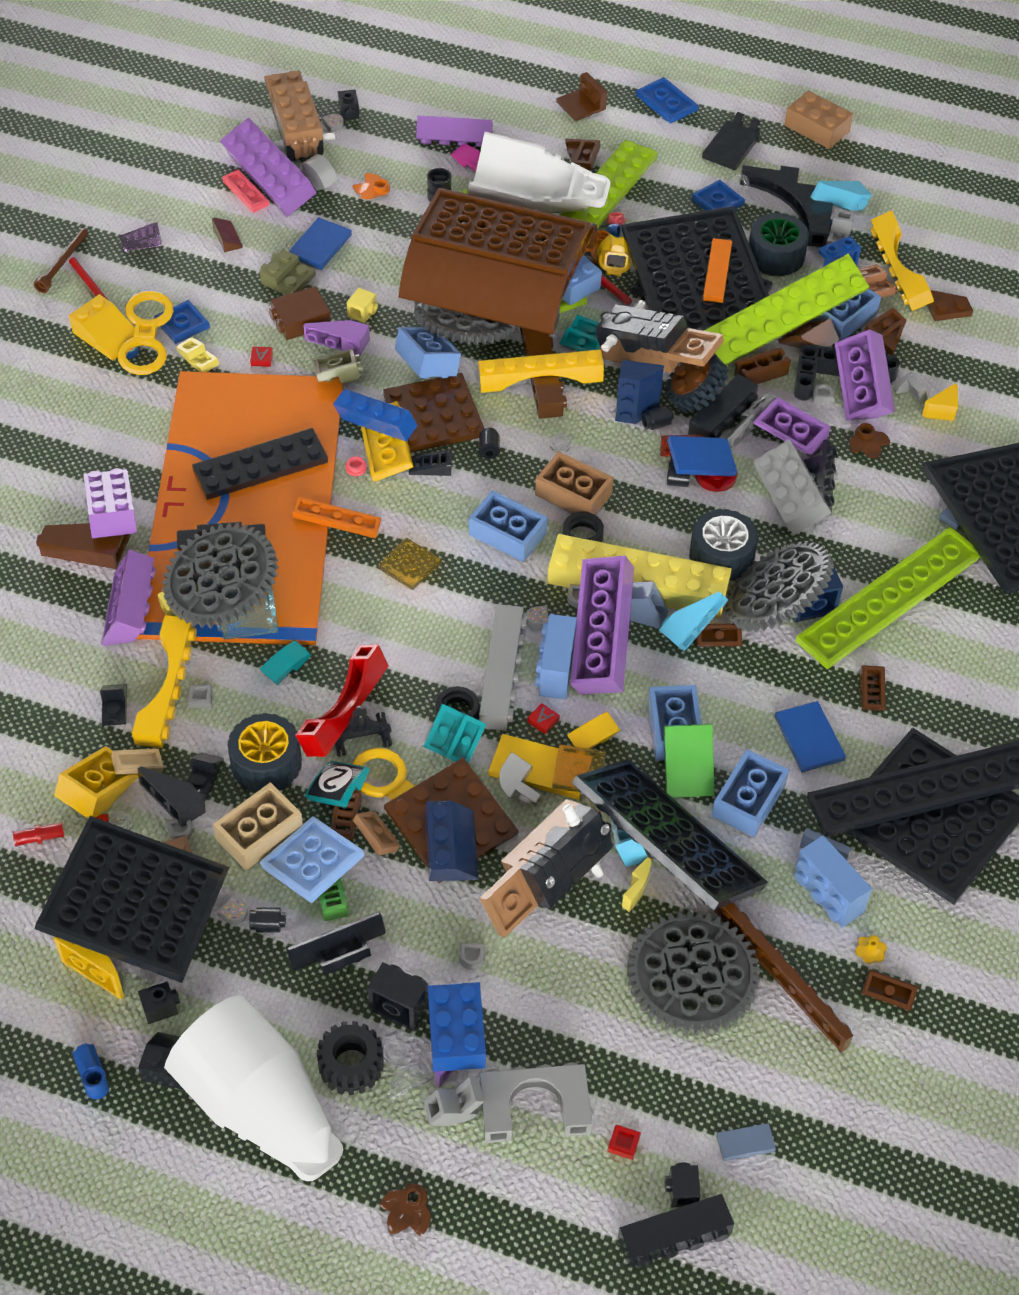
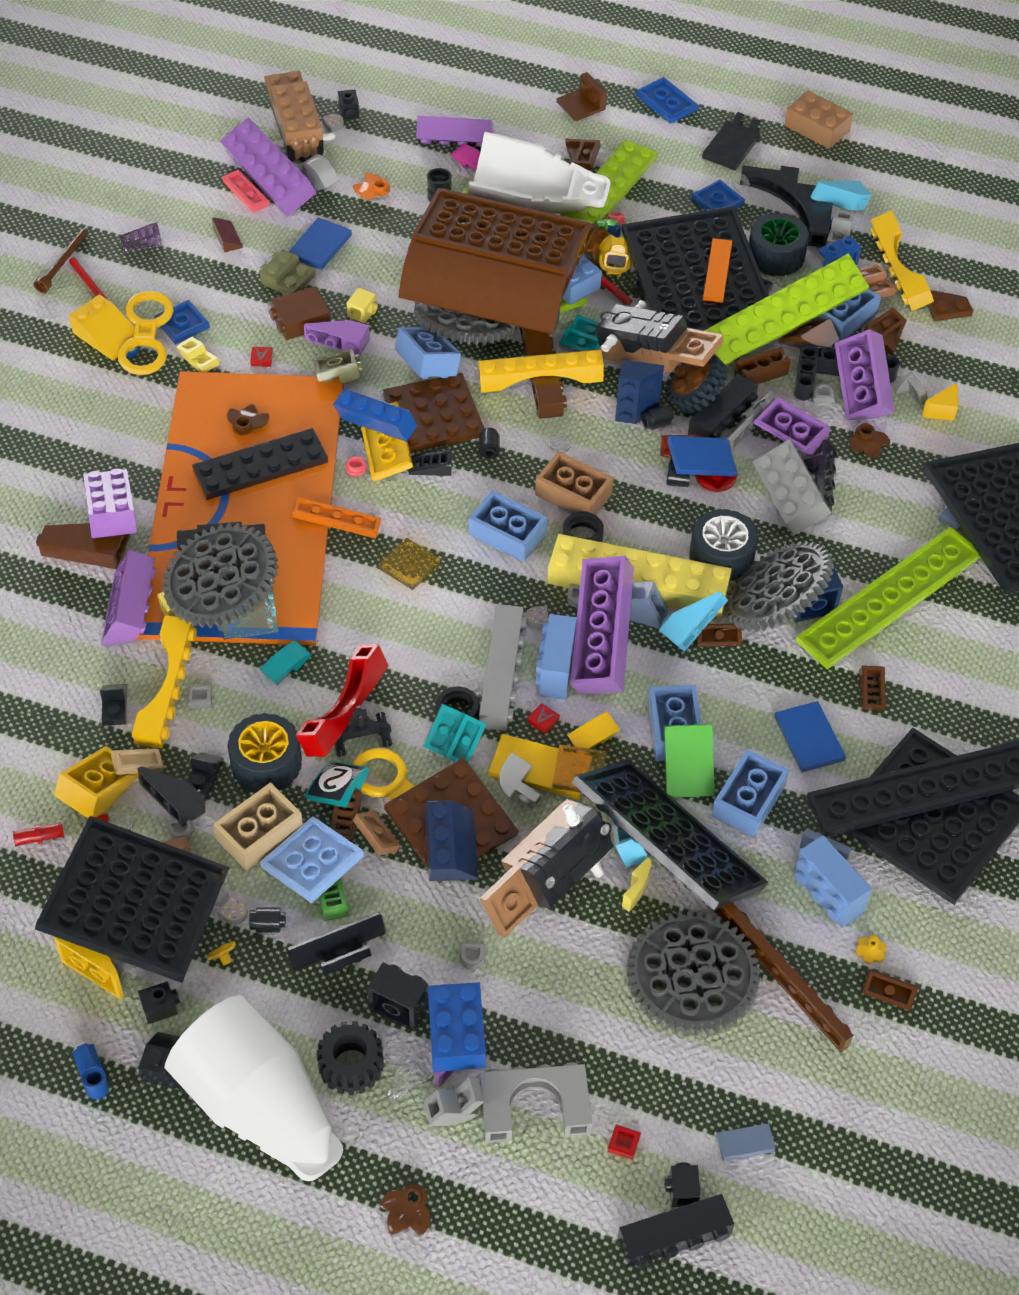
(222, 953): none -> yellow plant
(247, 419): none -> reddish brown plate
(606, 222): none -> bright green plant

